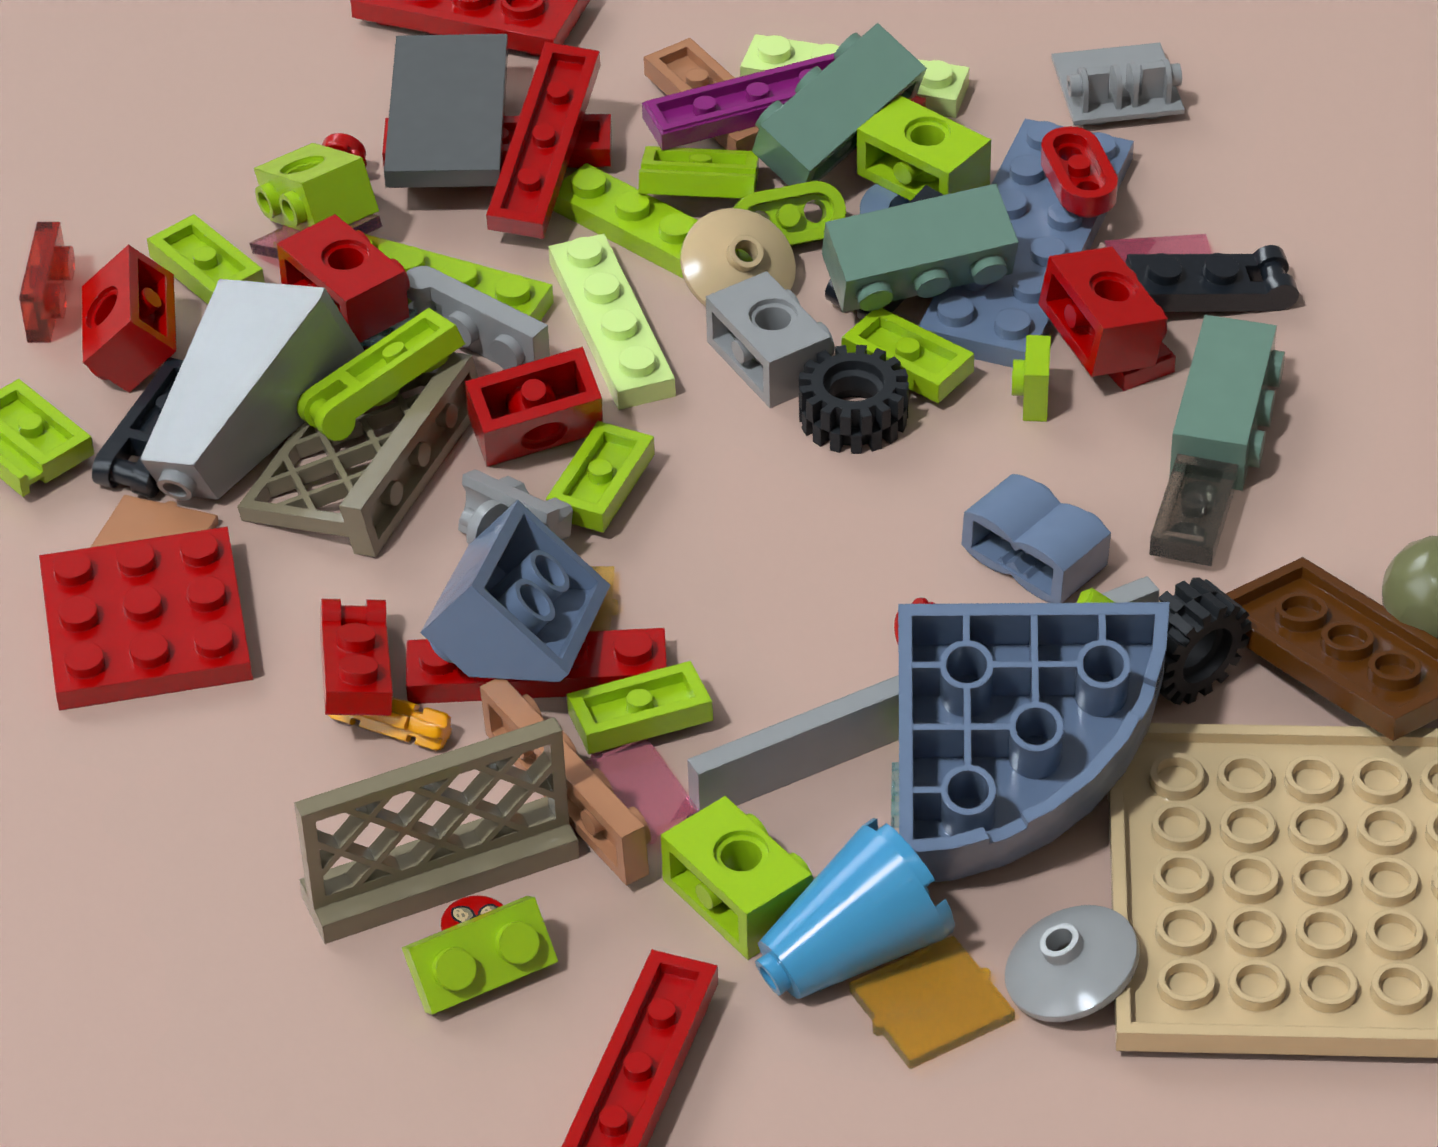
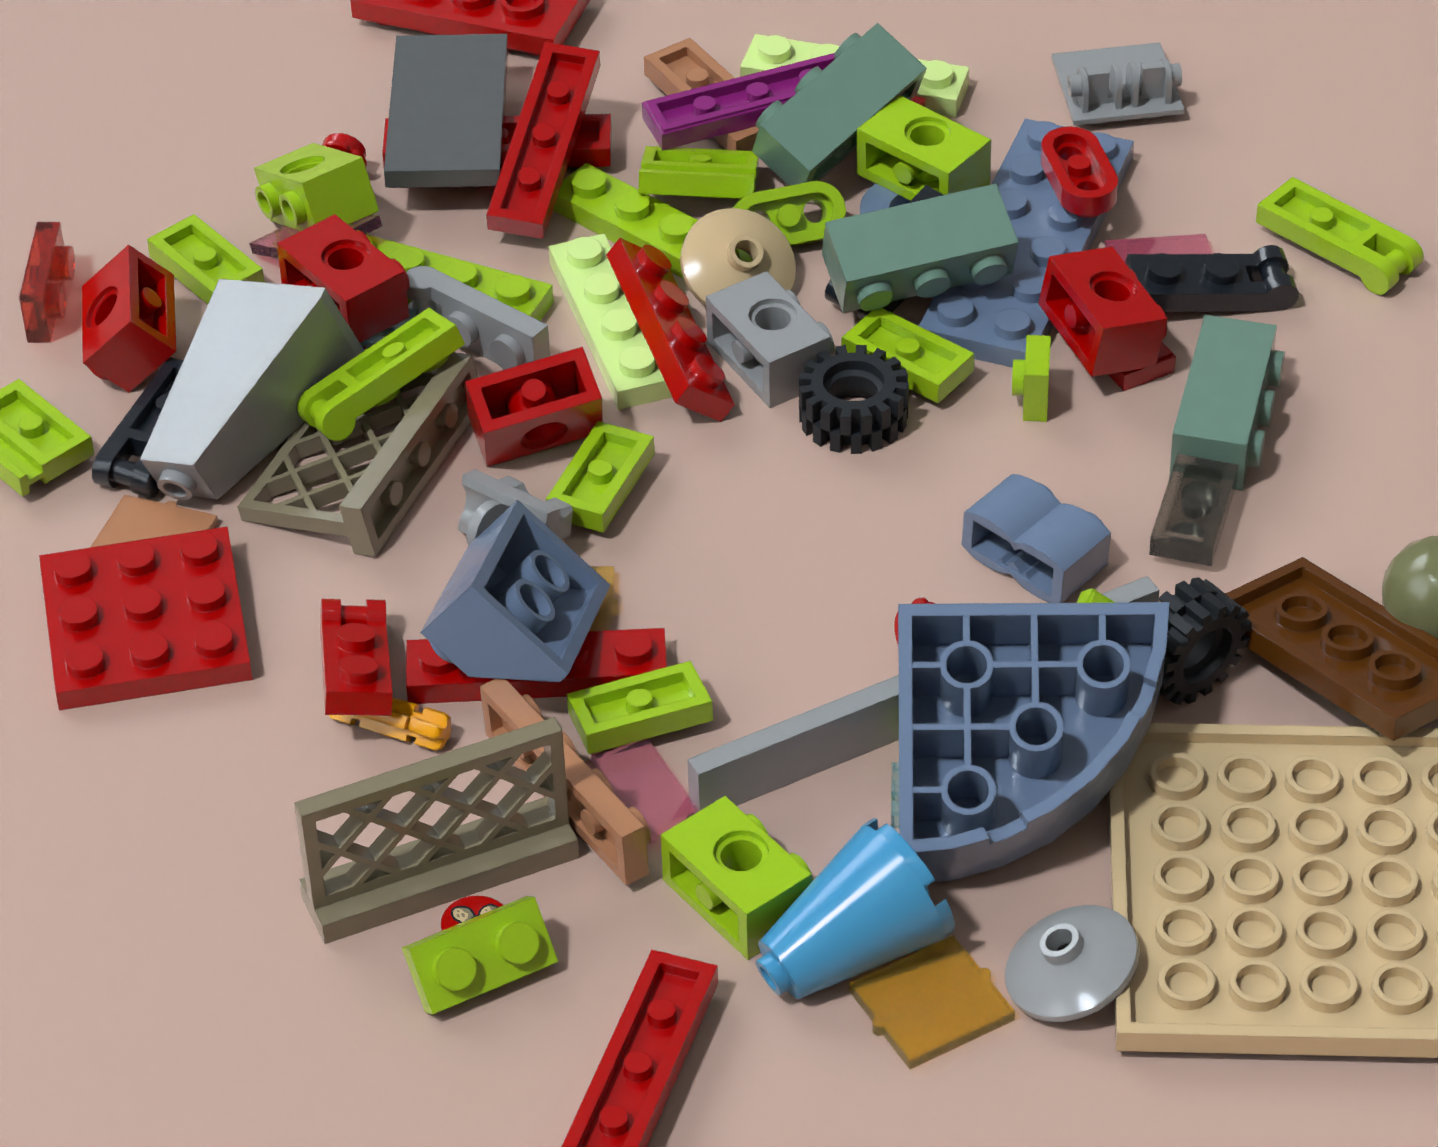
(670, 329): none -> red plate
(1340, 234): none -> lime plate

